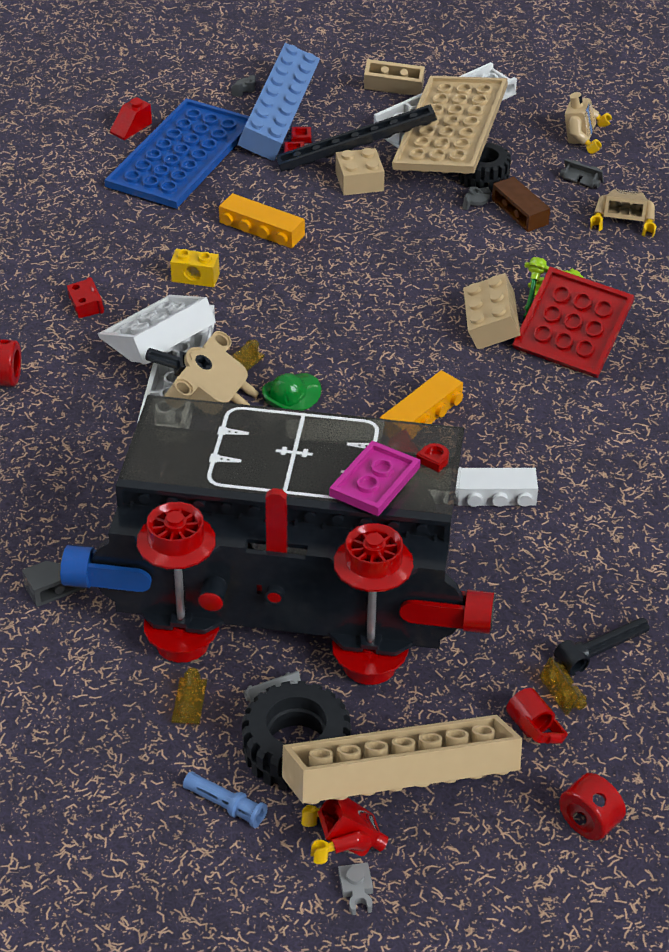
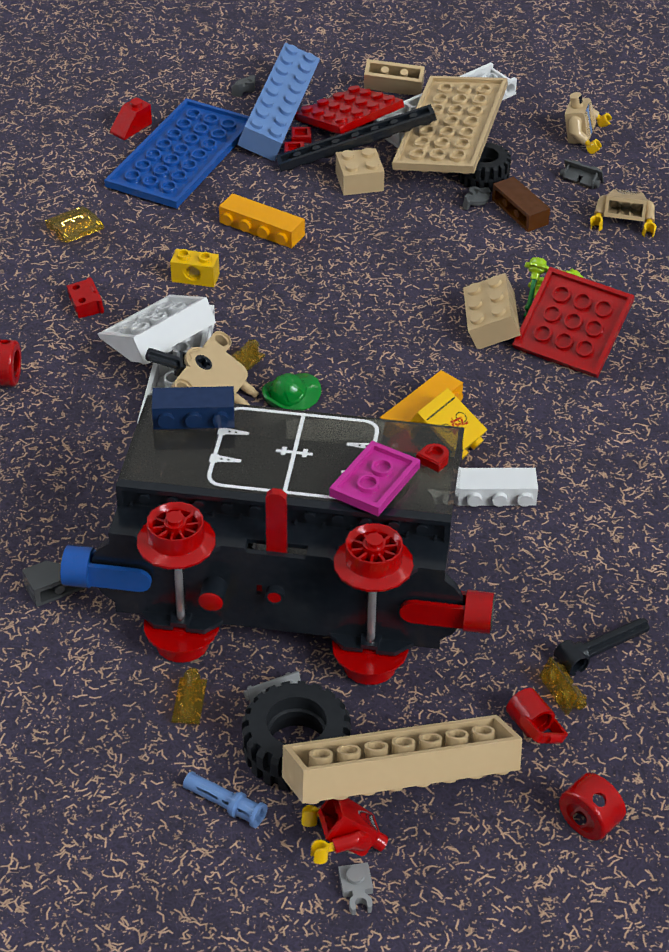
(74, 224): none -> clear yellow slope
(193, 407): none -> dark blue brick
(348, 109): none -> red plate
(450, 411): none -> yellow panel

